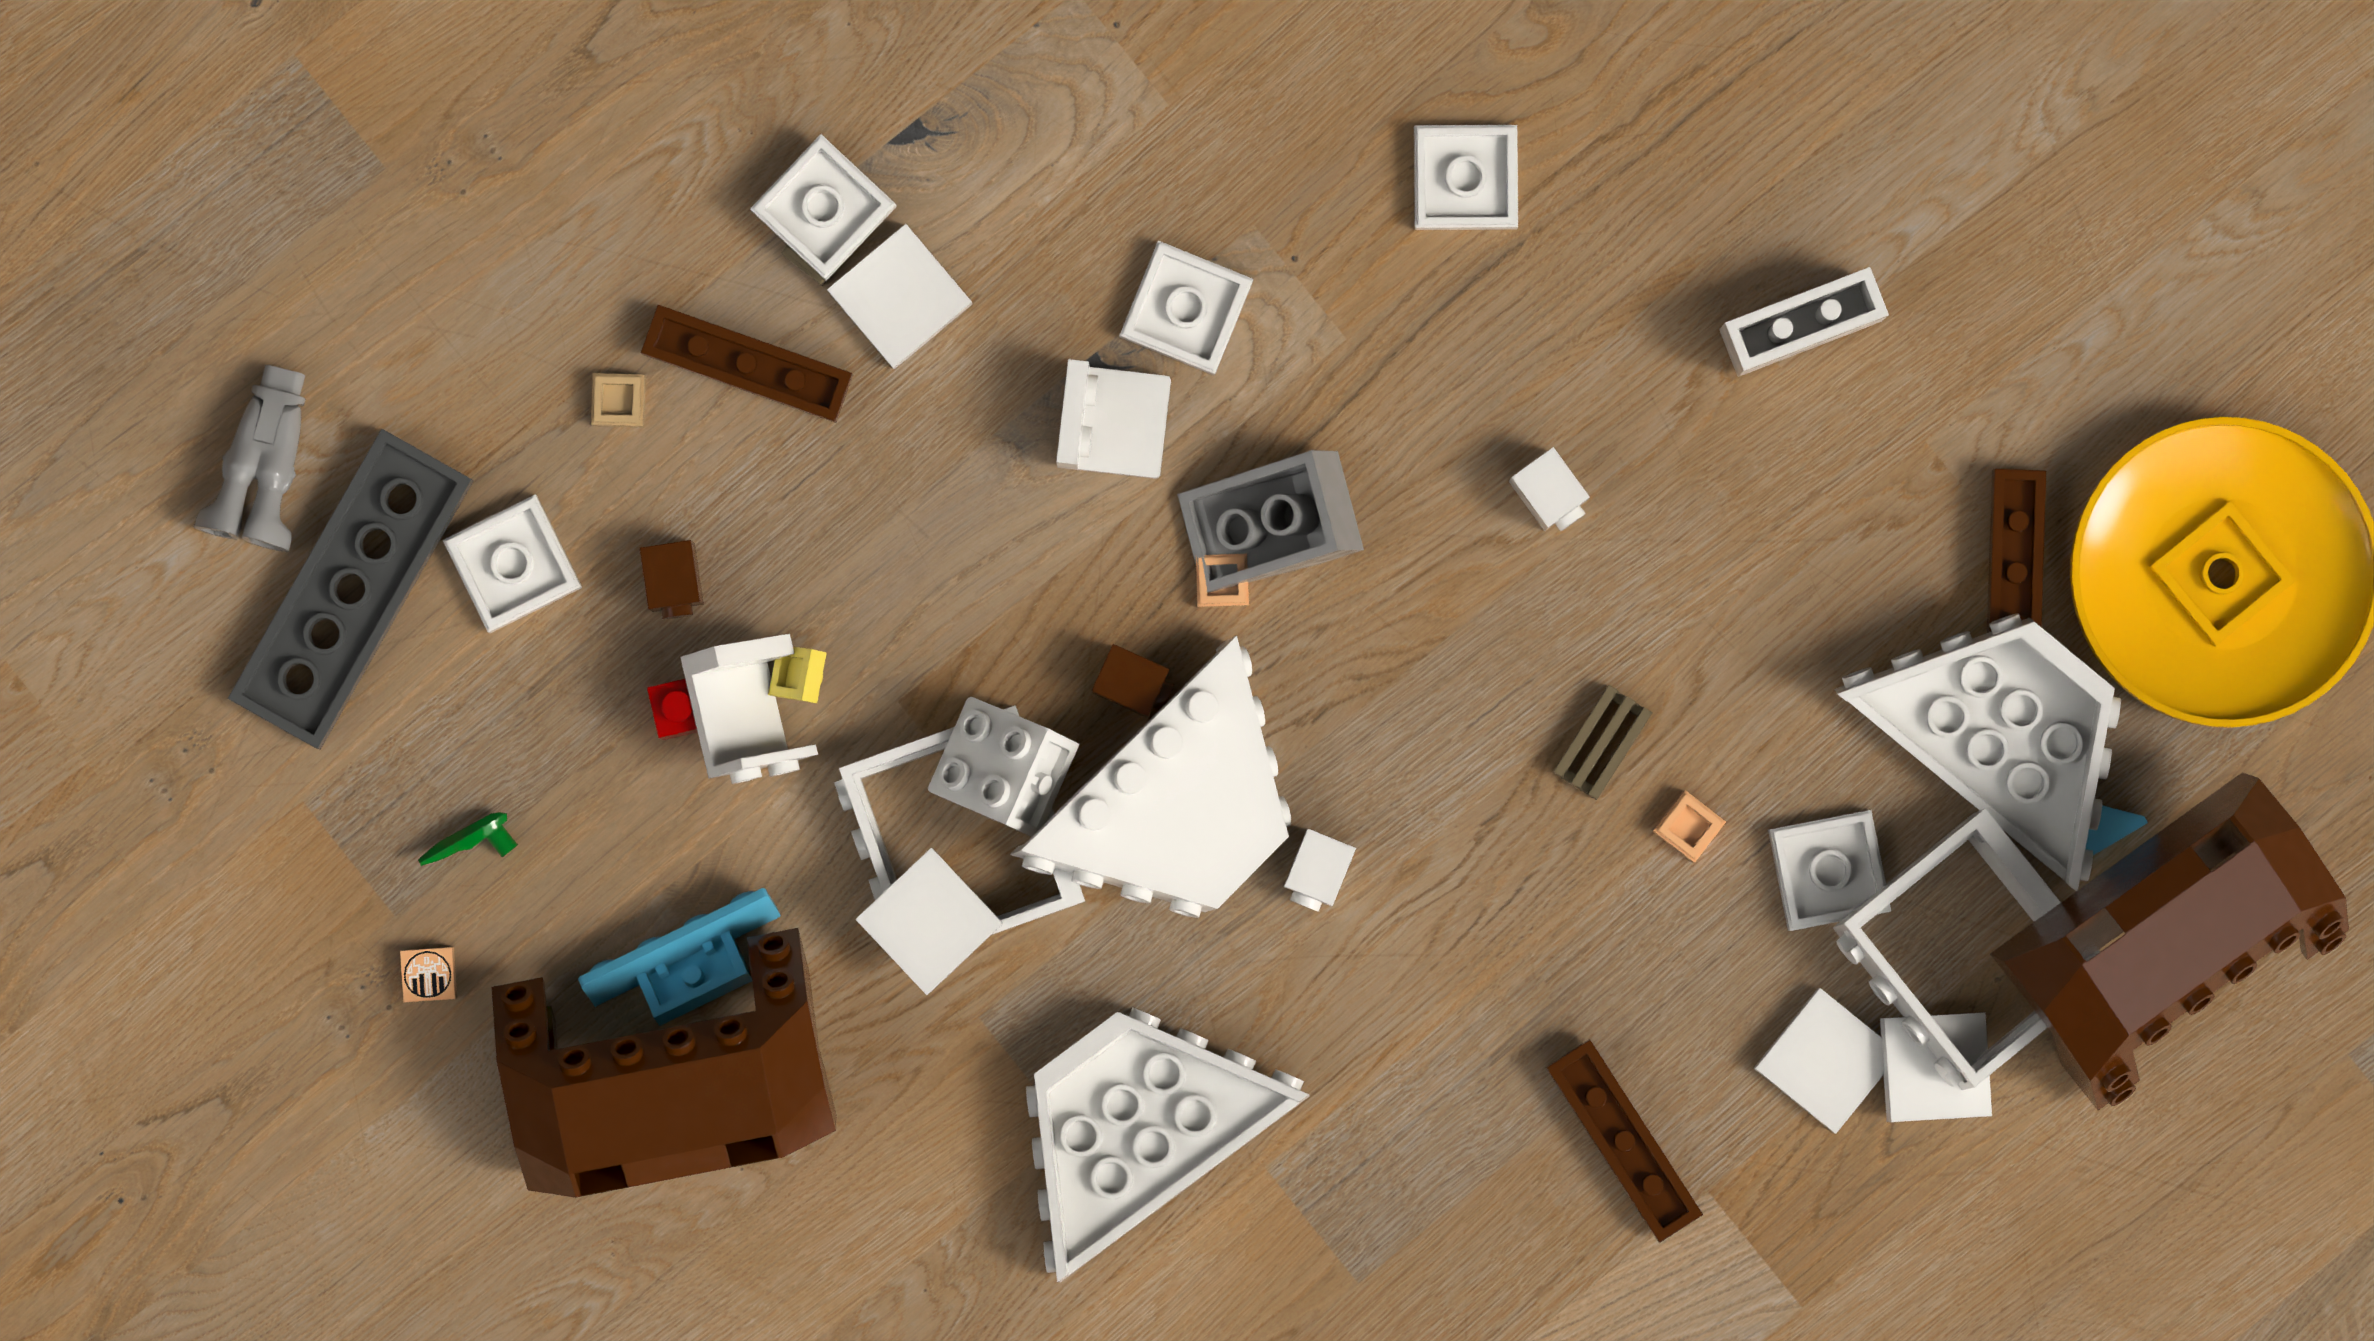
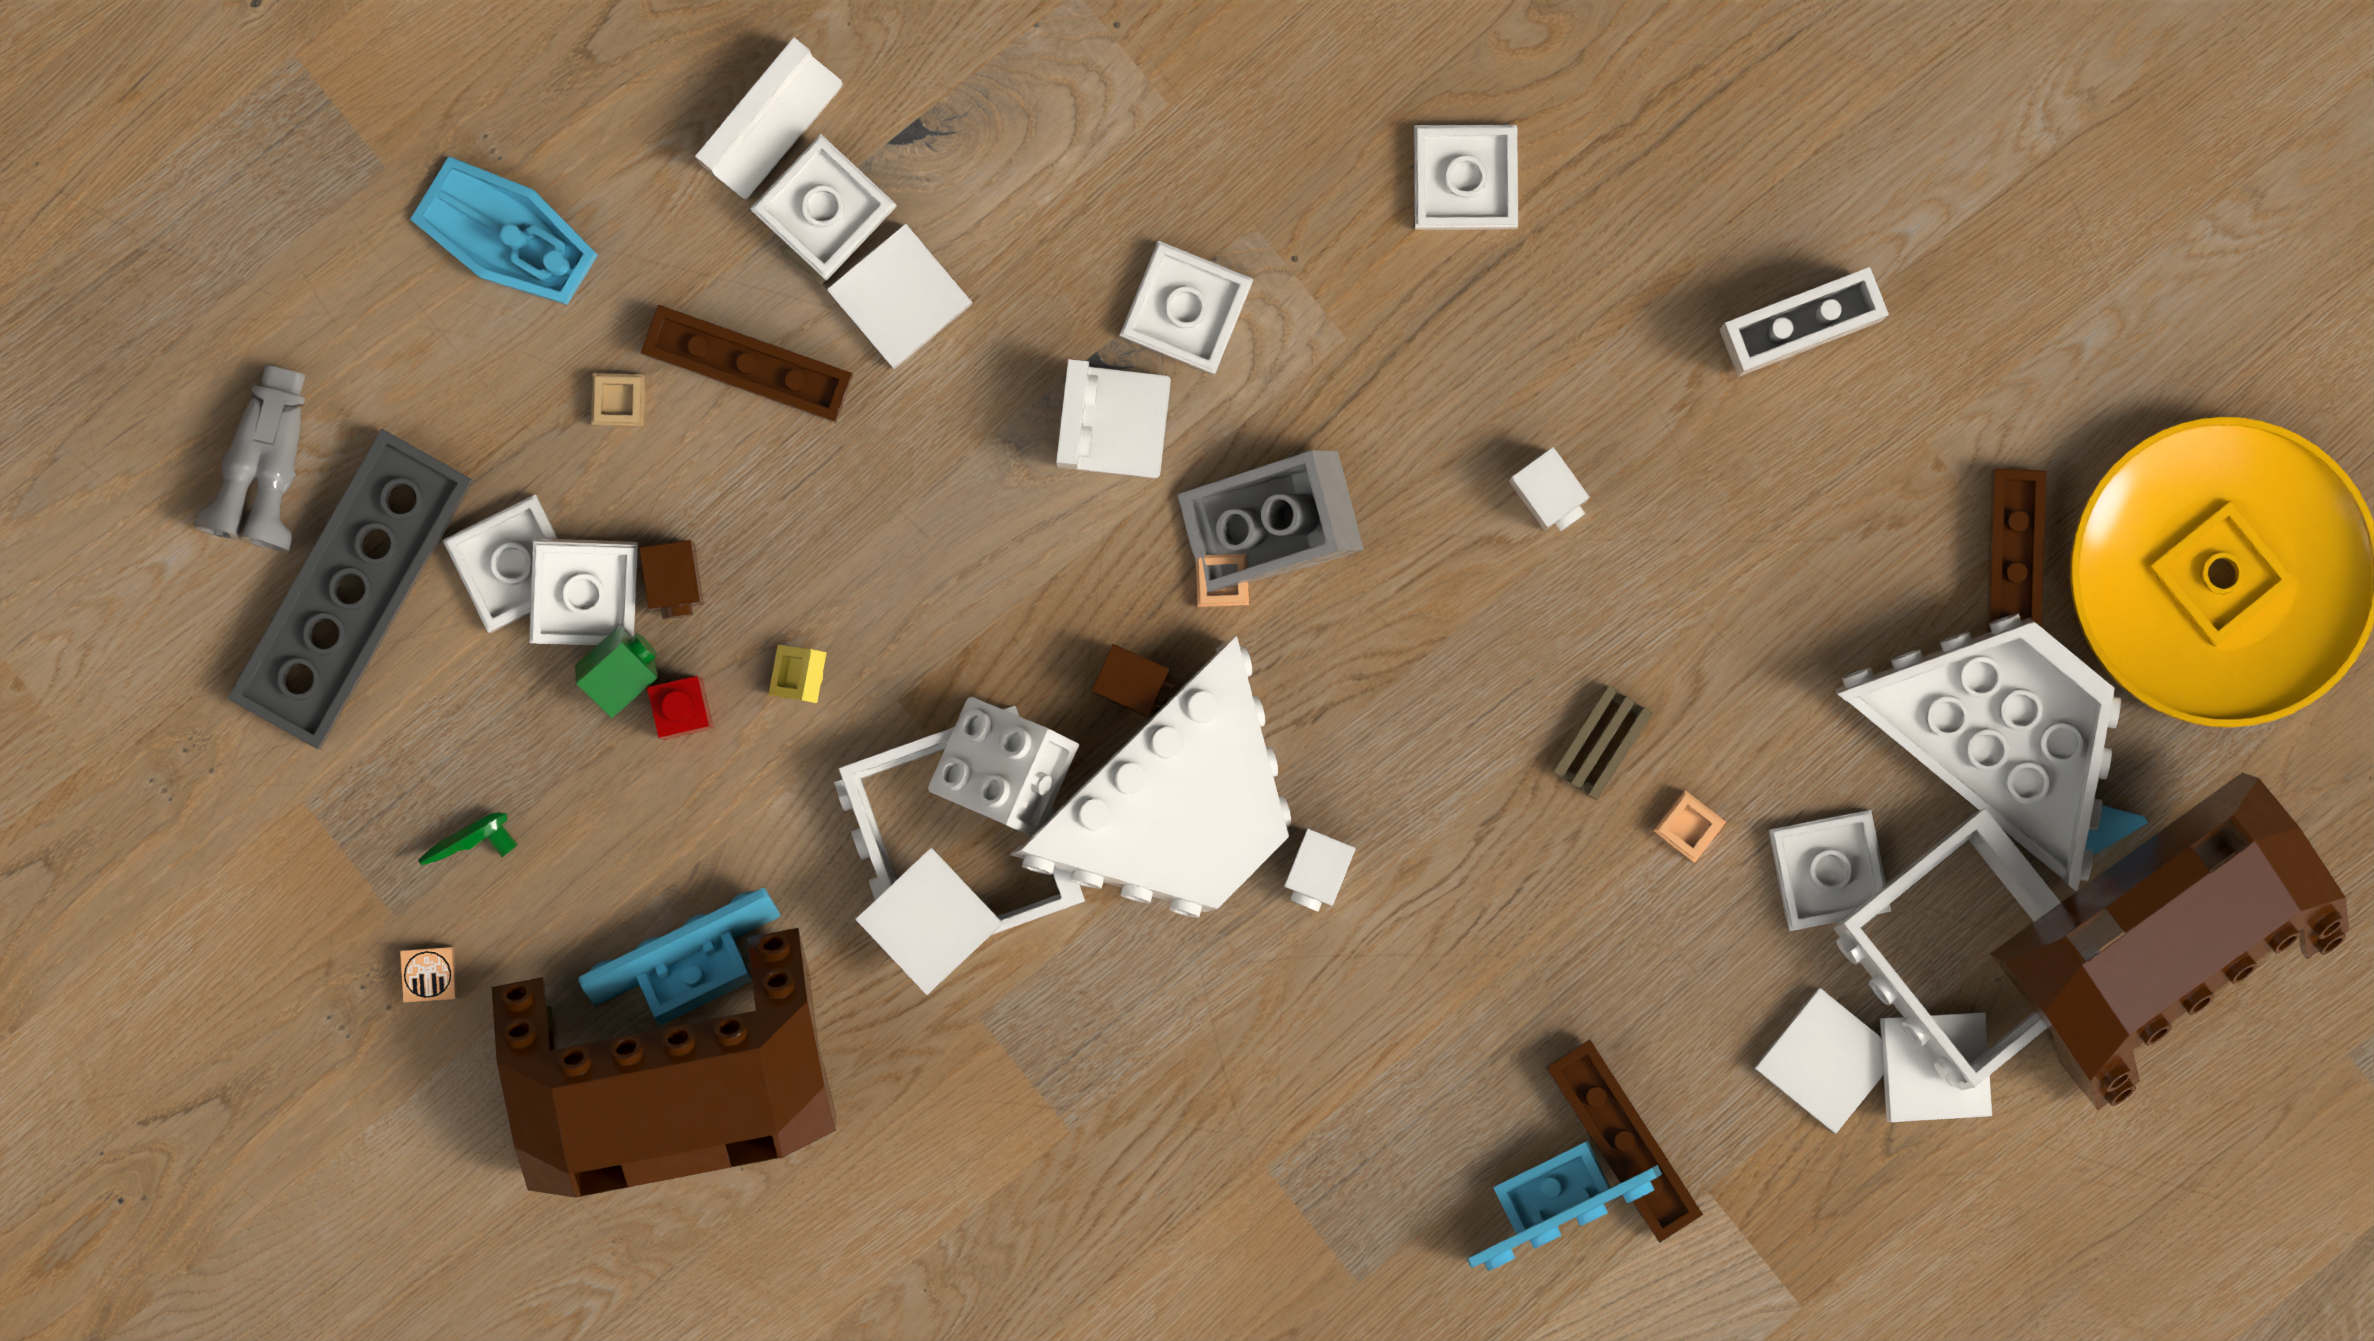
(504, 232): none -> medium azure piece
(581, 590): none -> white tile
(617, 670): none -> green brick
(735, 714): white panel -> none
(769, 120): none -> white panel
(1136, 1123): white piece -> none
(1554, 1194): none -> medium azure bracket

